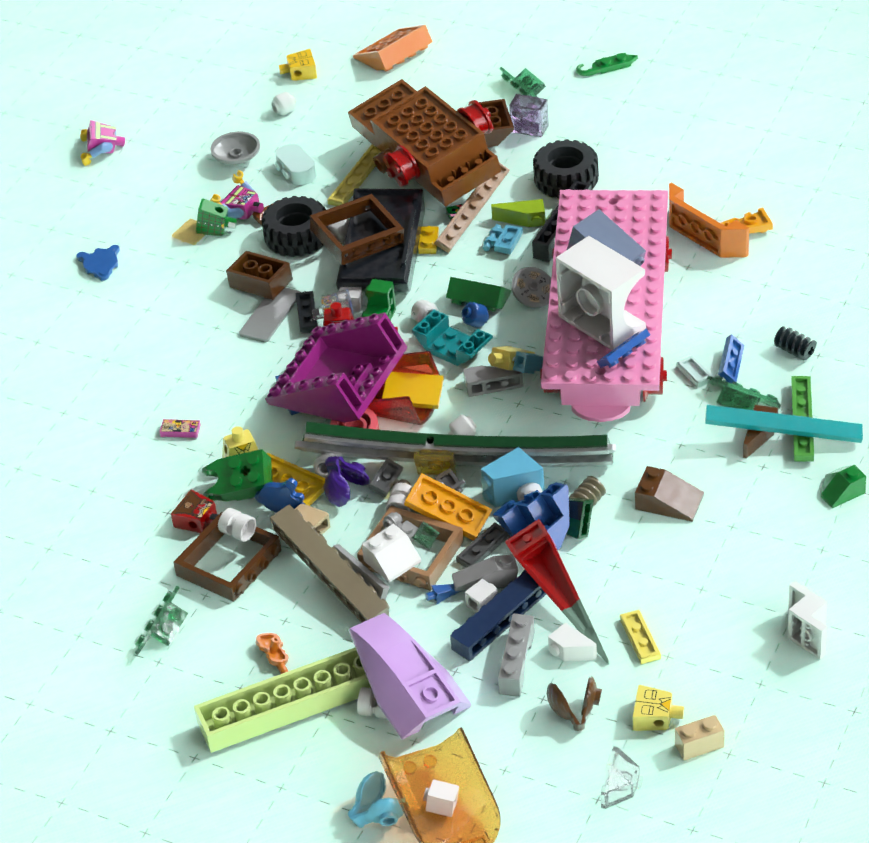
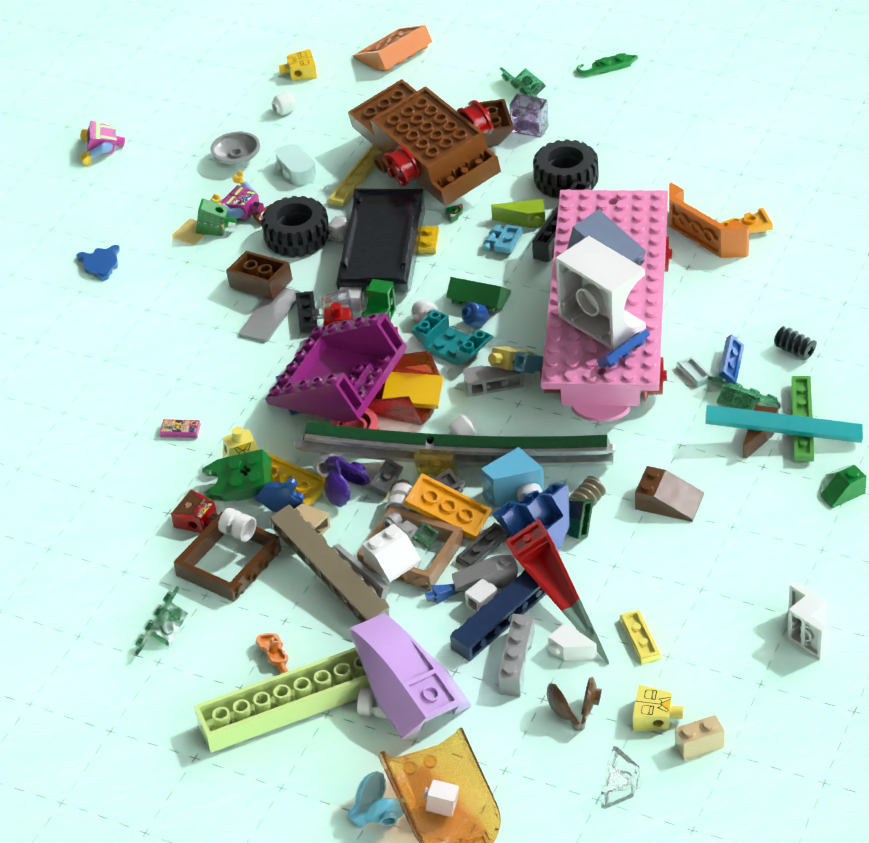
(362, 247): reddish brown window -> none
(469, 211): tile -> none
(531, 287): light grey shield -> none

